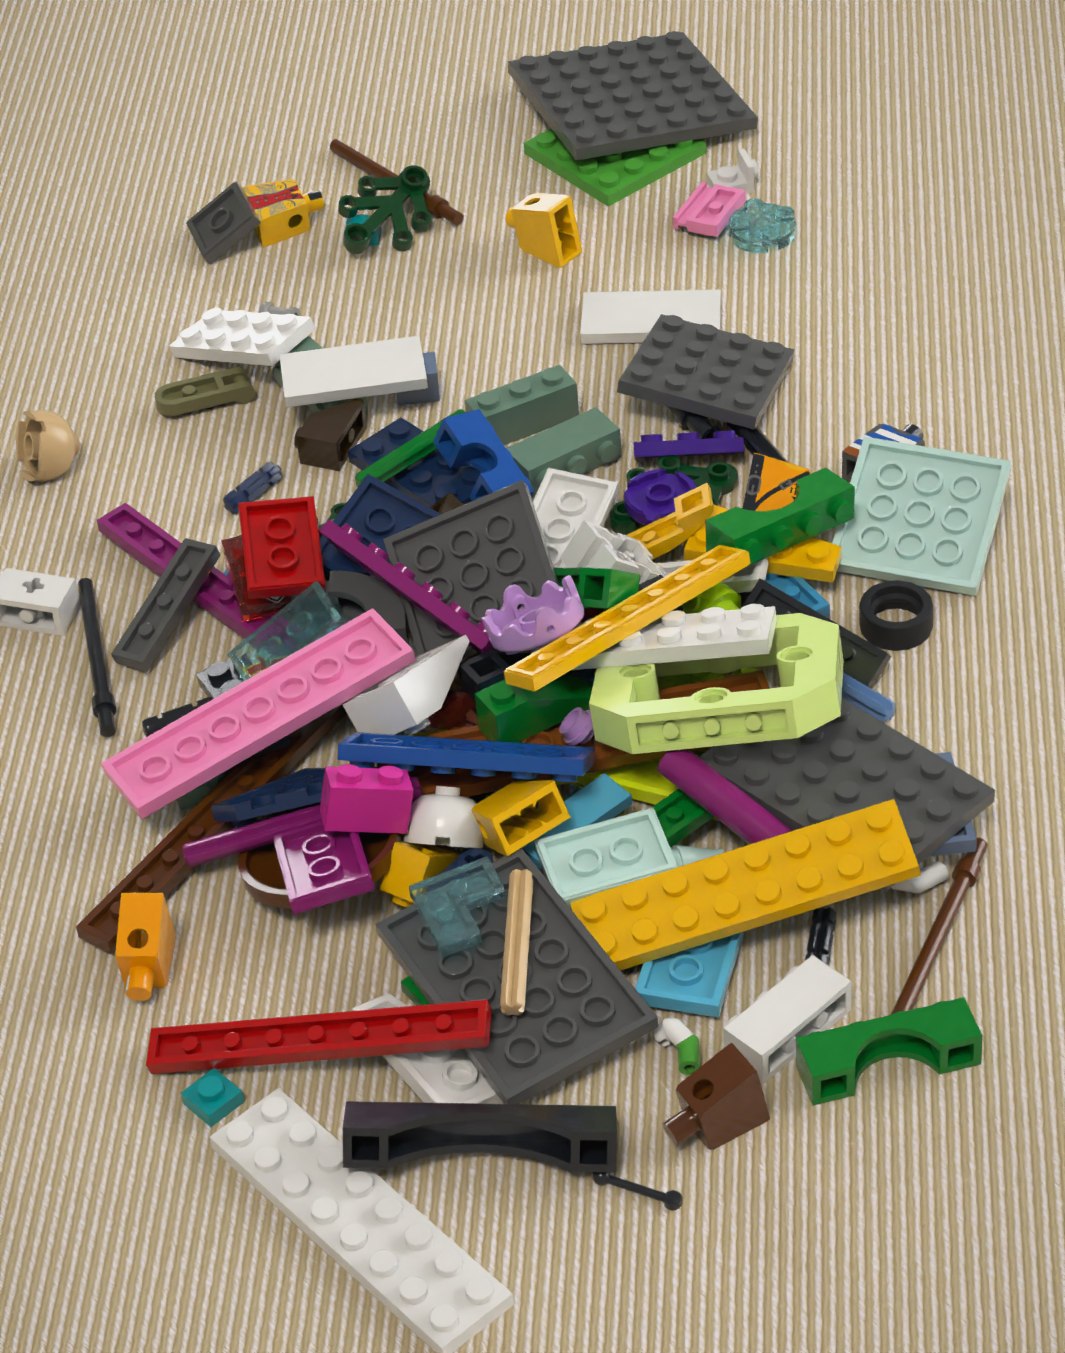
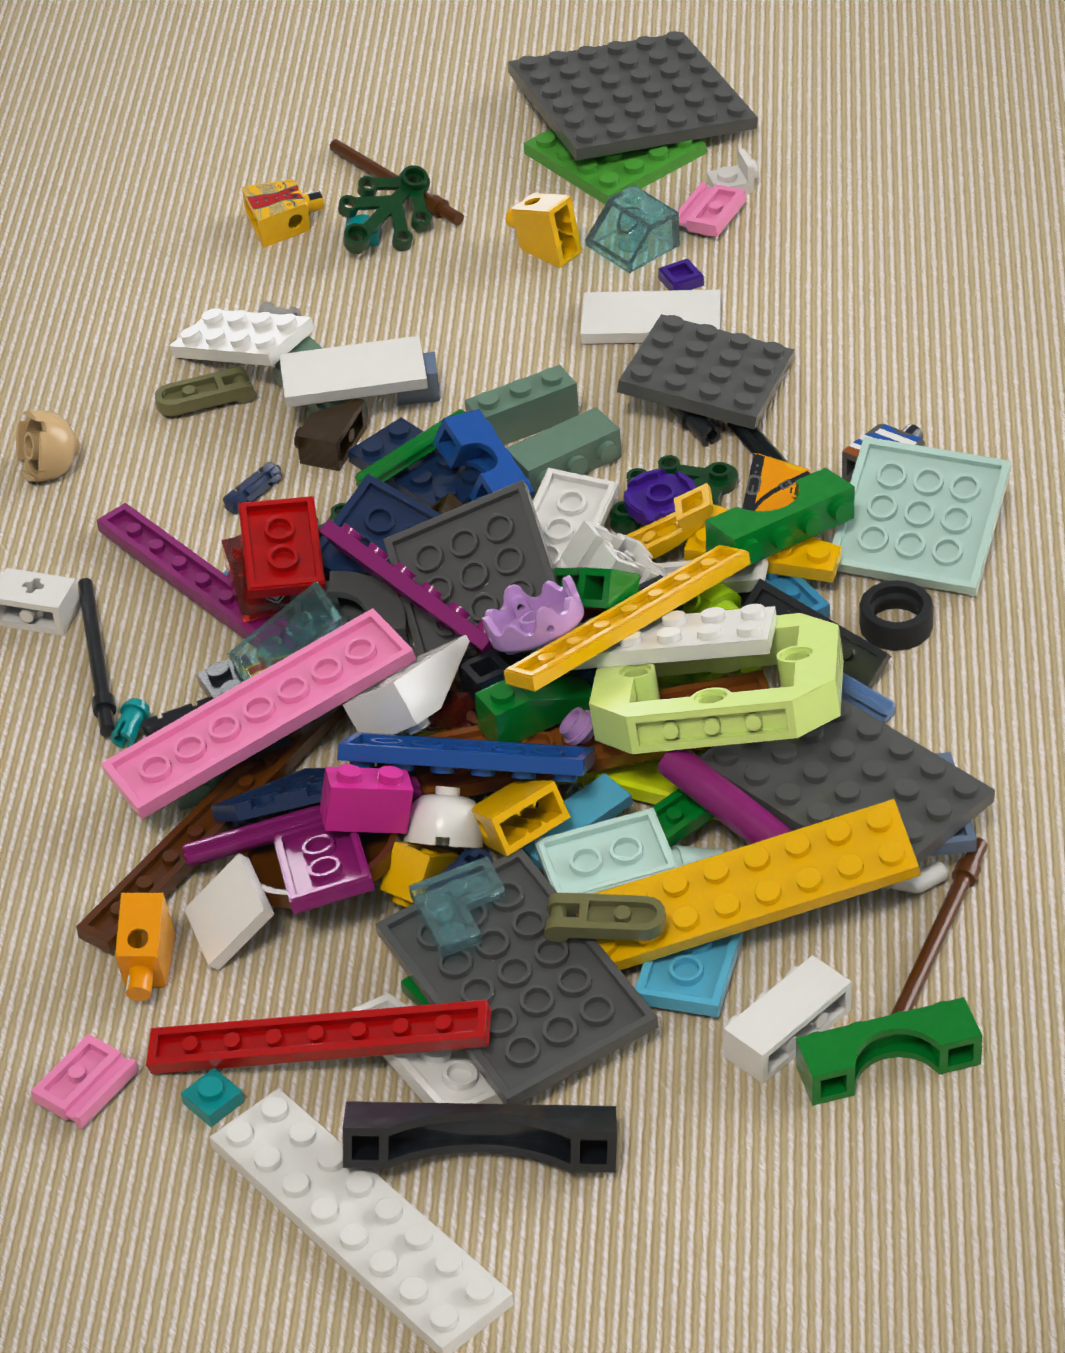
(84, 1081): none -> bright pink plate
(130, 722): none -> teal pin
(165, 604): dark grey plate -> none
(223, 222): dark grey tile -> none
(229, 911): none -> white tile
(516, 943): tan axle -> none
(604, 917): none -> olive plate
(634, 229): none -> clear light blue slope
(671, 1199): black hinge -> none
(681, 276): none -> dark purple tile
(686, 1042): arm -> none
(688, 445): dark purple plate -> none
(719, 1101): reddish brown torso -> none
(762, 226): clear light blue plate -> none
(821, 934): black axle -> none

